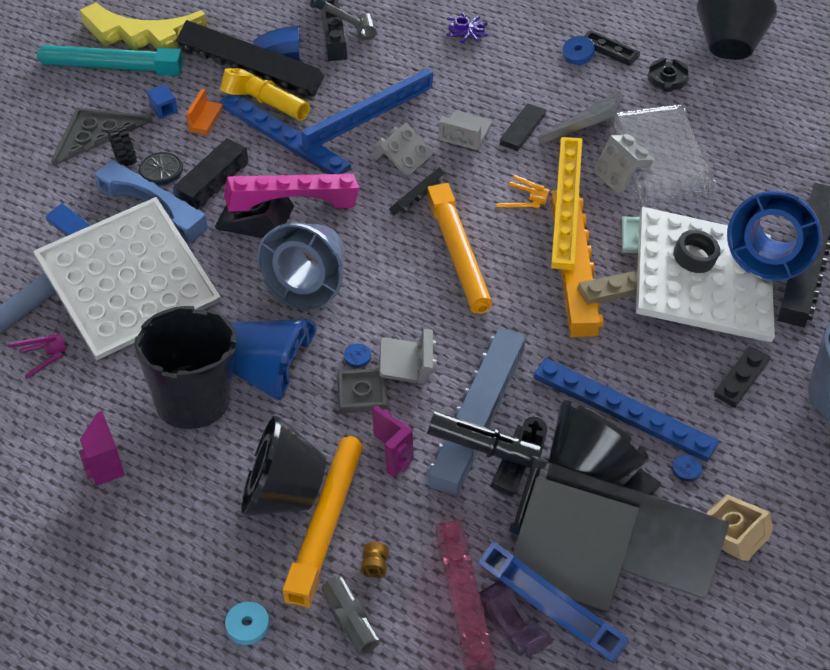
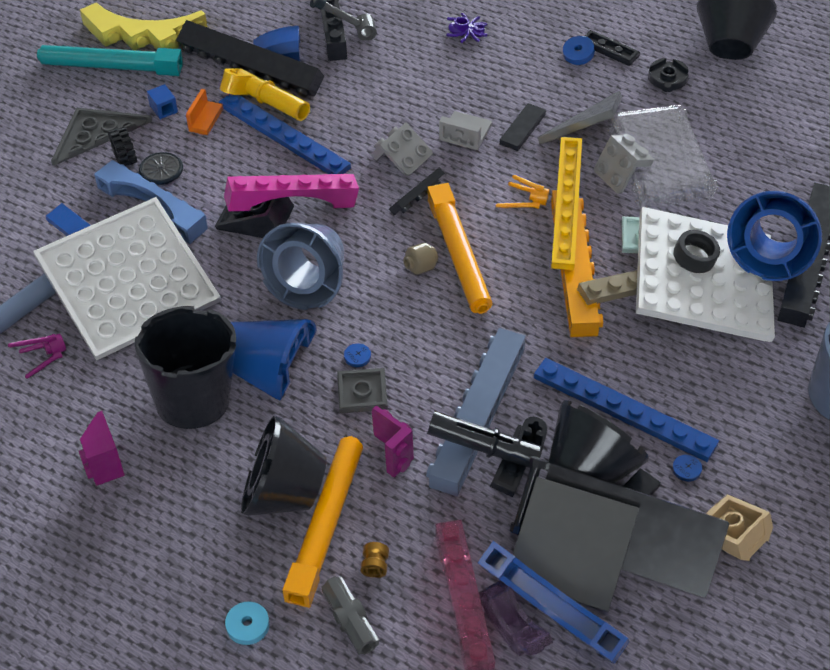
(211, 173): black brick -> none
(366, 110): blue plate -> none
(408, 359): light grey bracket -> none
(420, 258): none -> dark tan head
(742, 376): black plate -> none

